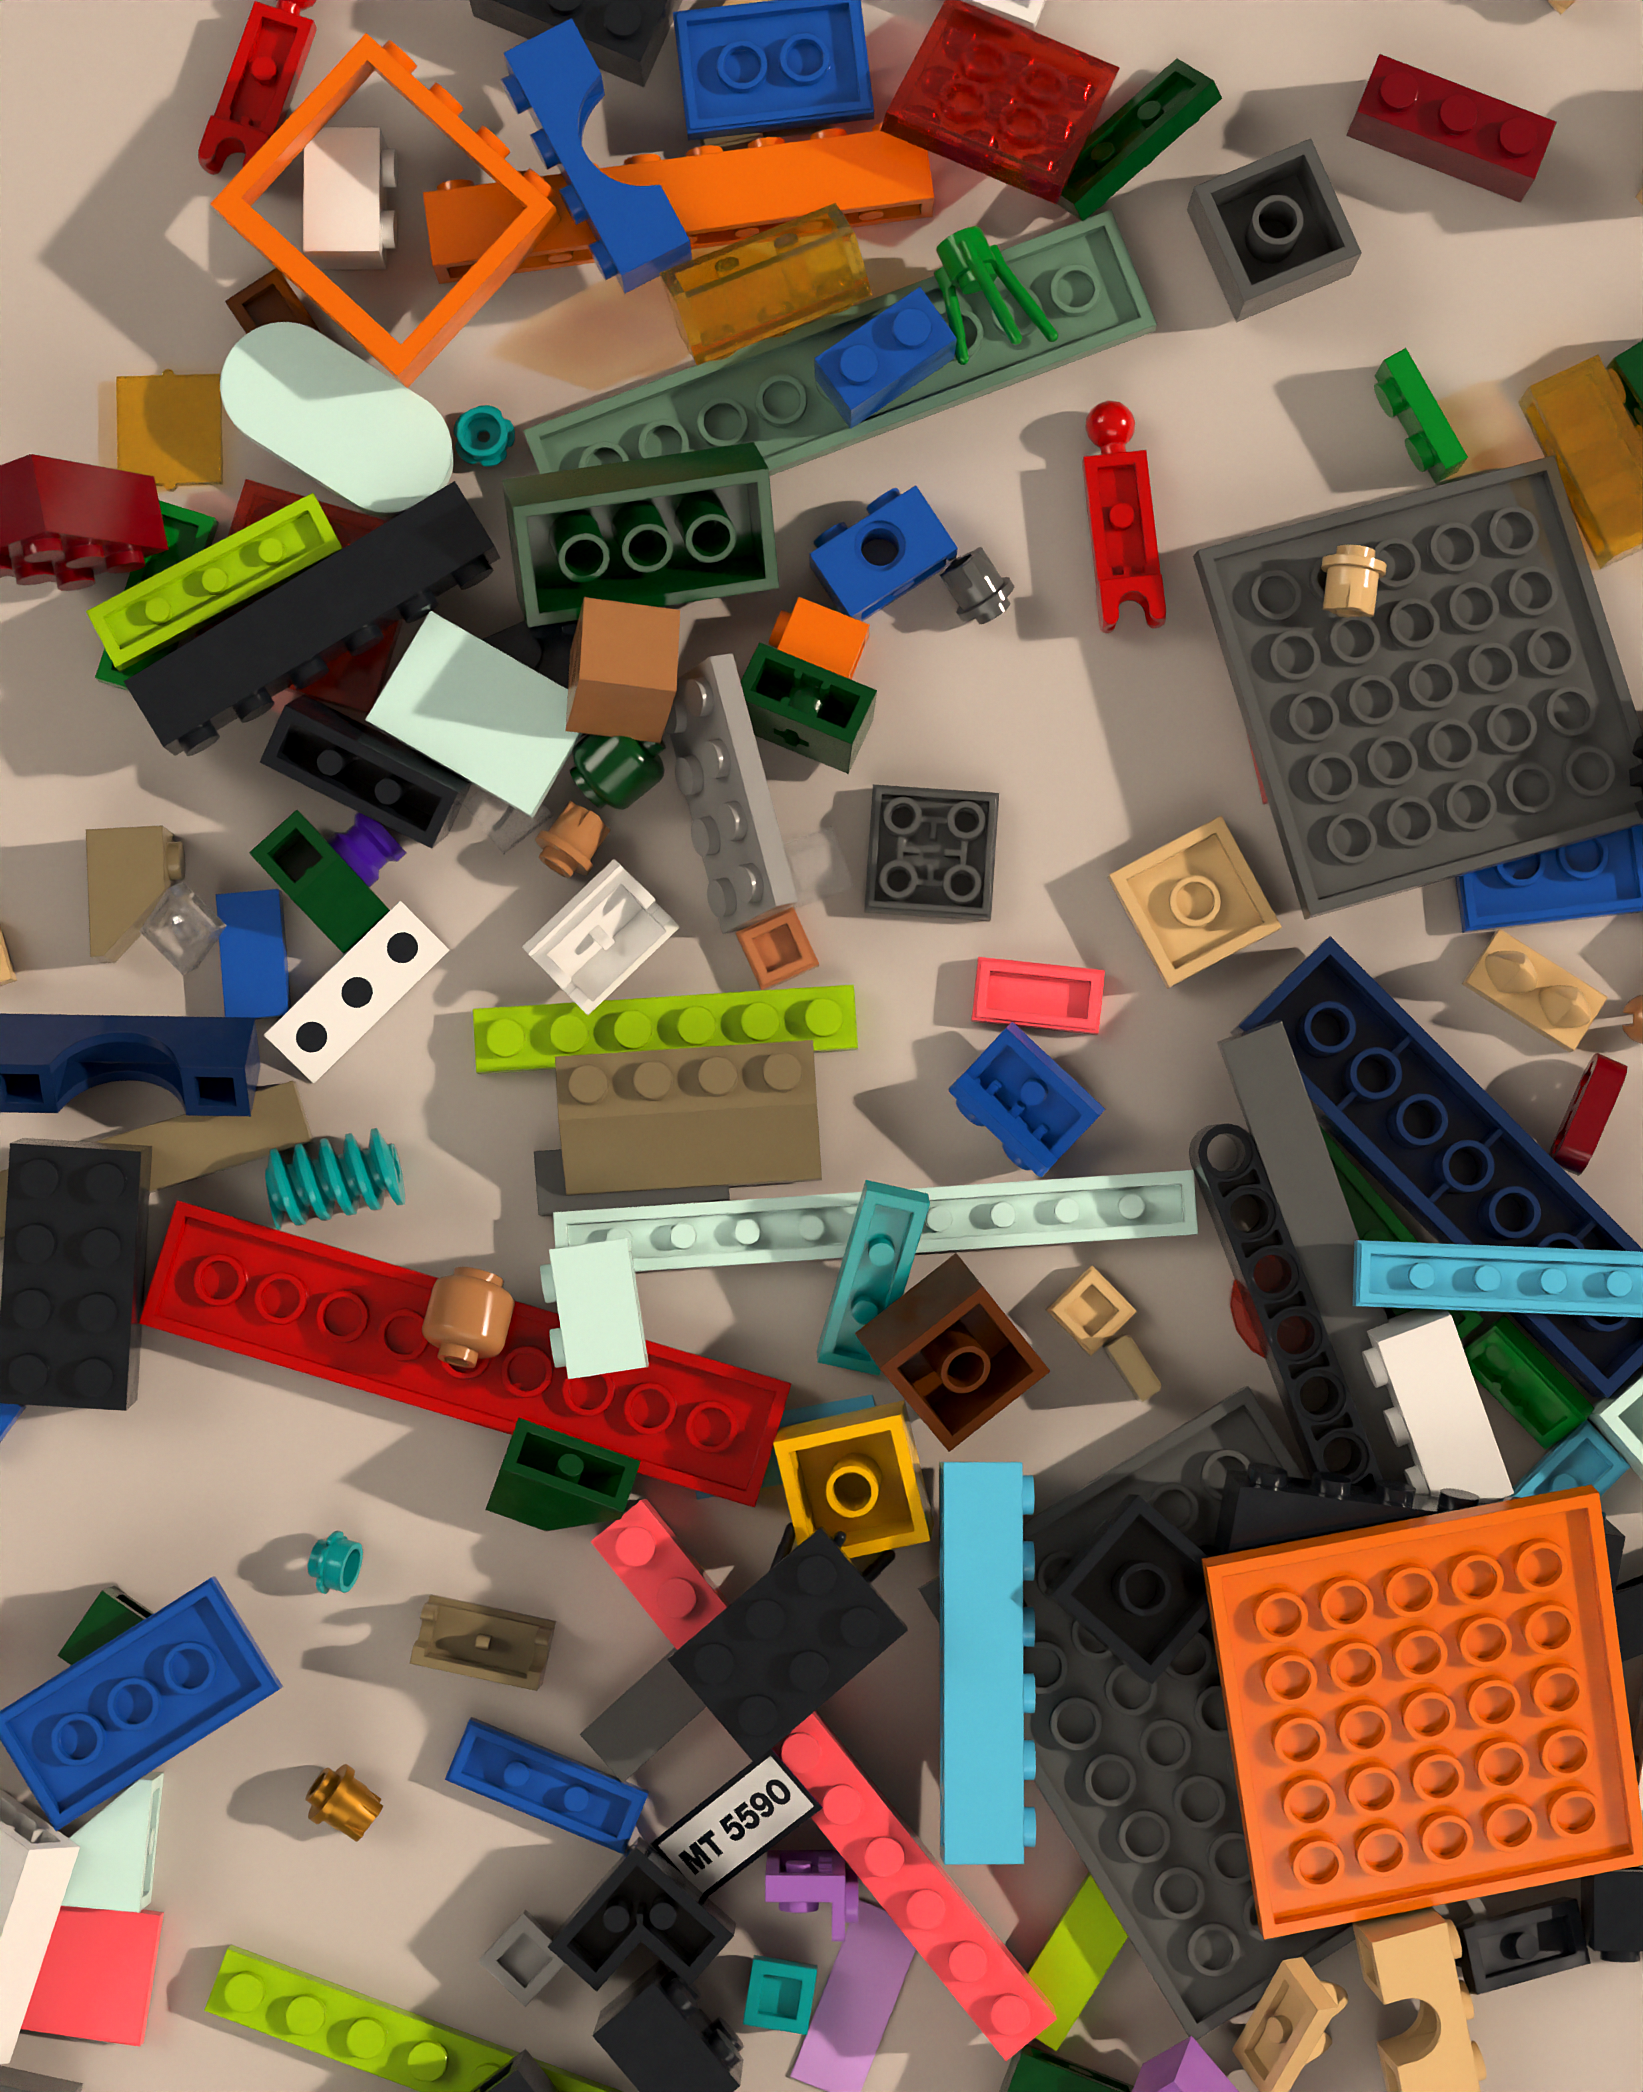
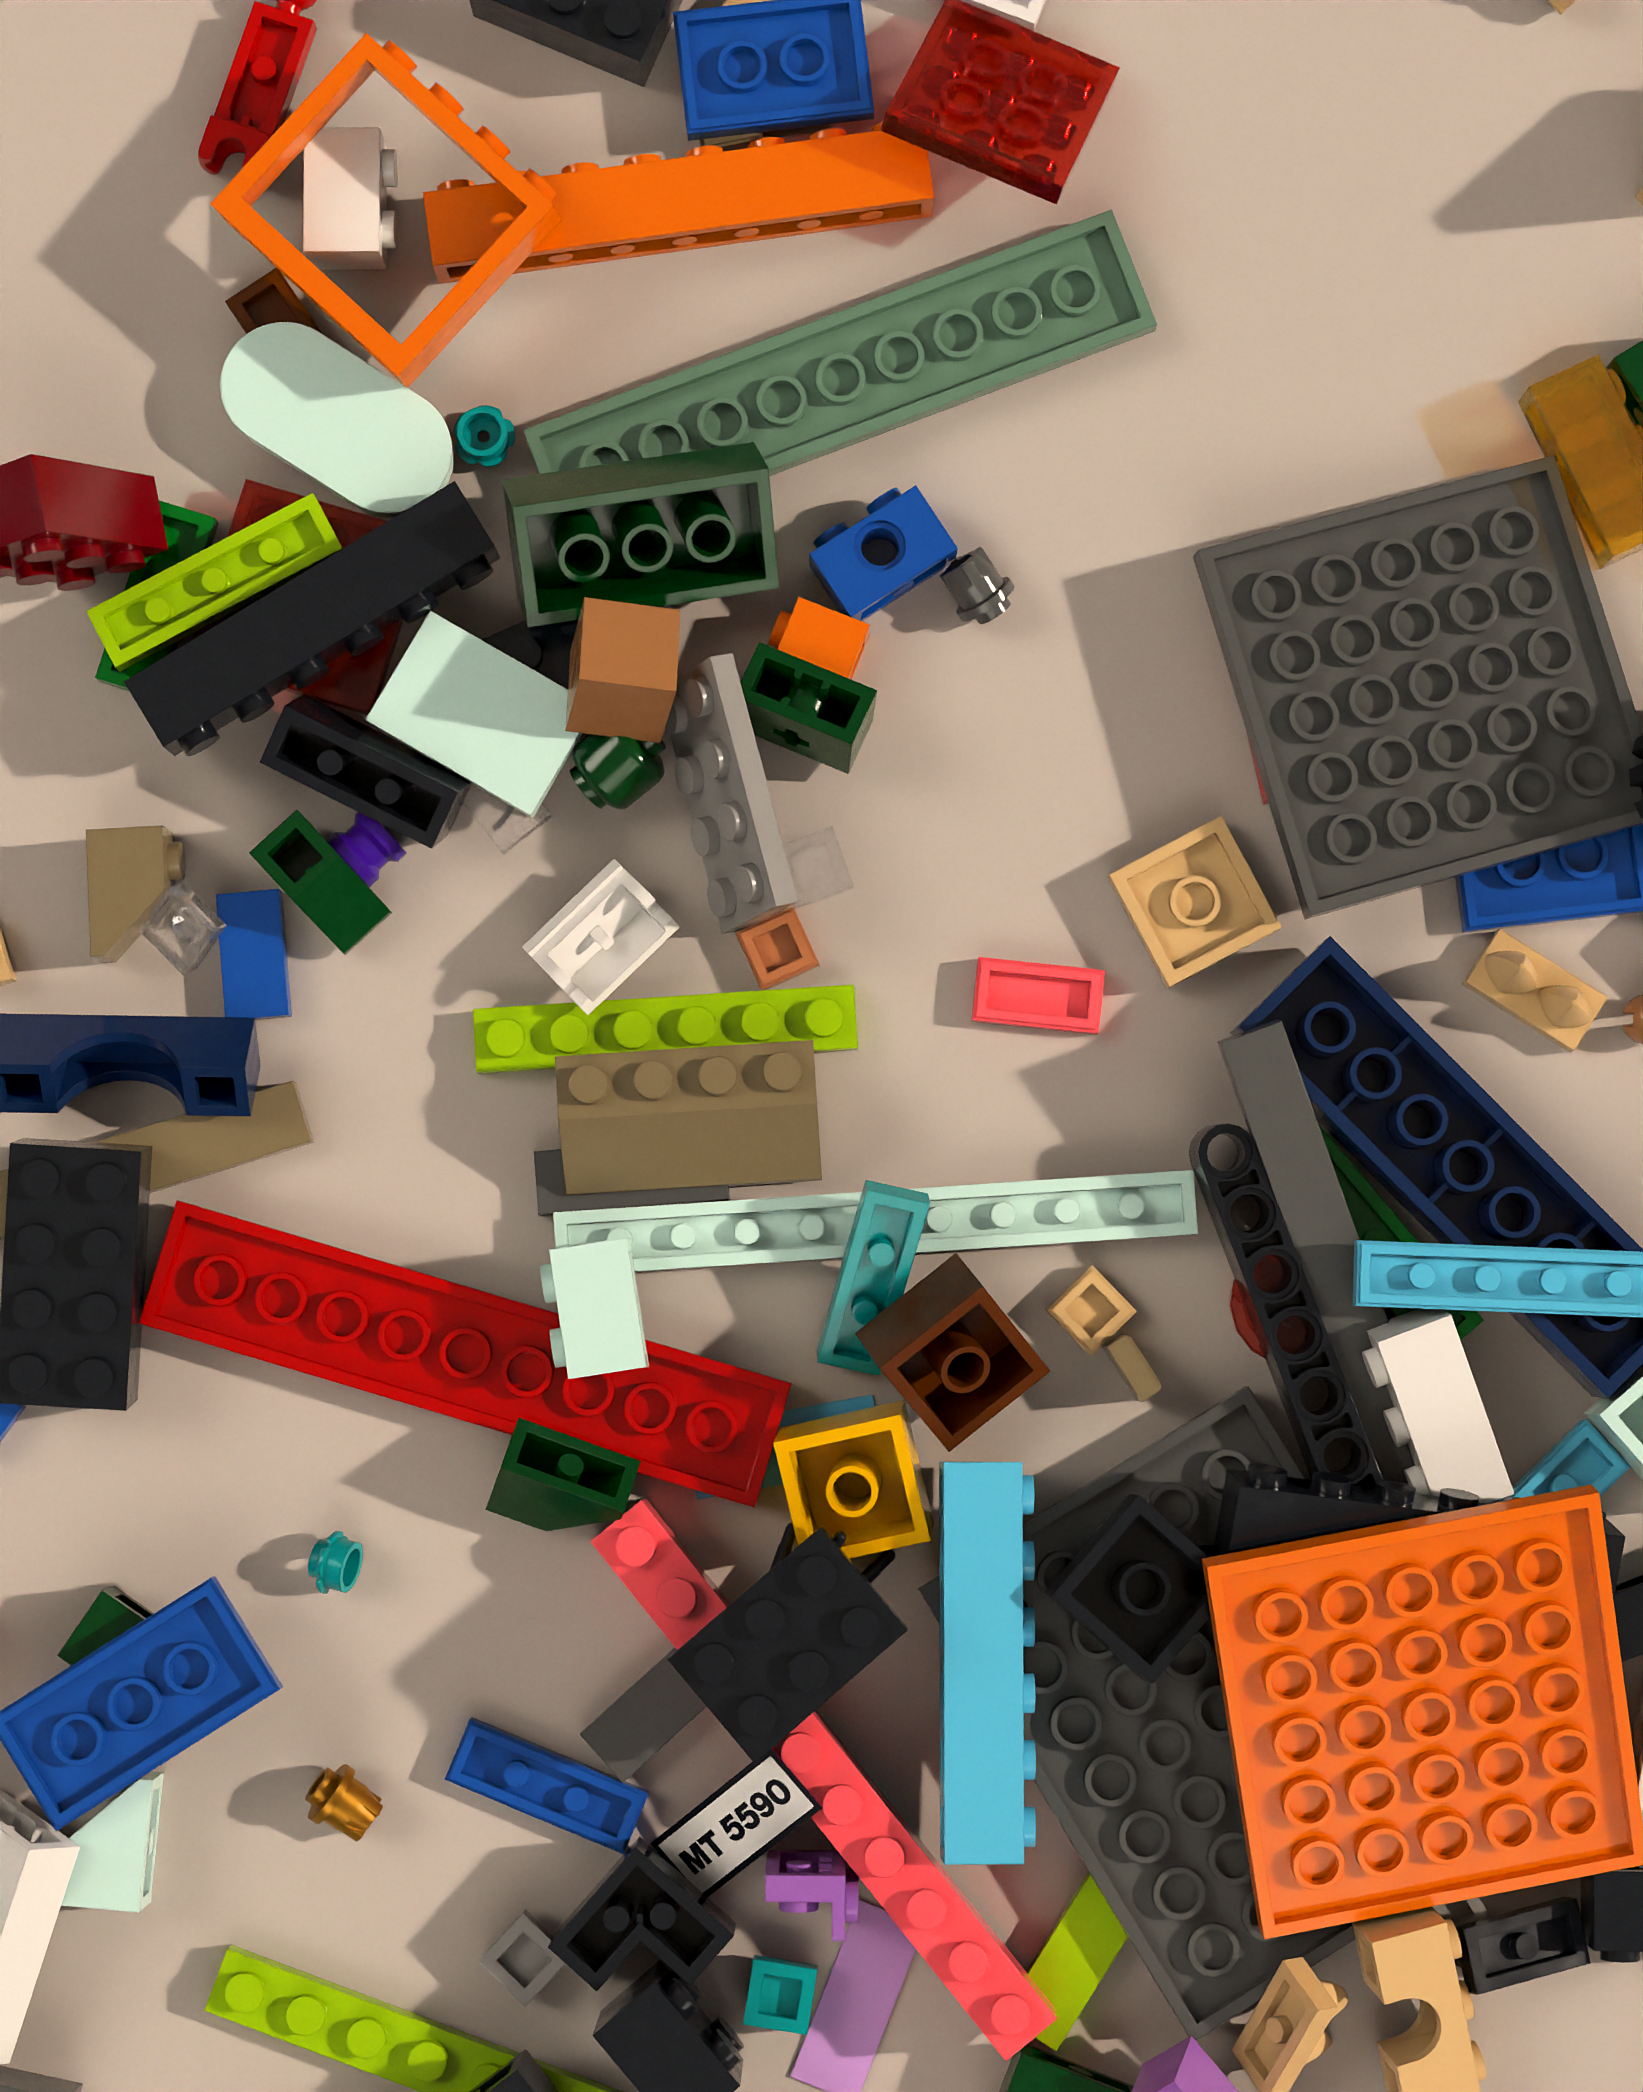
(97, 1975): coral tile -> none
(171, 428): clear yellow piece -> none
(333, 1178): teal piece -> none
(356, 992): white sticker -> none
(468, 1316): medium nougat head -> none
(483, 1642): dark tan hinge -> none
(572, 840): medium nougat hose -> none
(632, 223): blue arch -> none
(766, 284): clear yellow brick -> none
(885, 357): blue brick -> none
(931, 852): dark grey tile -> none
(974, 267): green plant -> none
(1025, 1101): blue bracket -> none
(1121, 519): red plate -> none
(1137, 136): dark green plate -> none
(1273, 230): dark grey brick -> none
(1352, 581): tan hose -> none
(1406, 395): green plate -> none
(1451, 128): dark red brick -> none
(1526, 1383): green plate -> none
(1588, 1113): dark red beam -> none

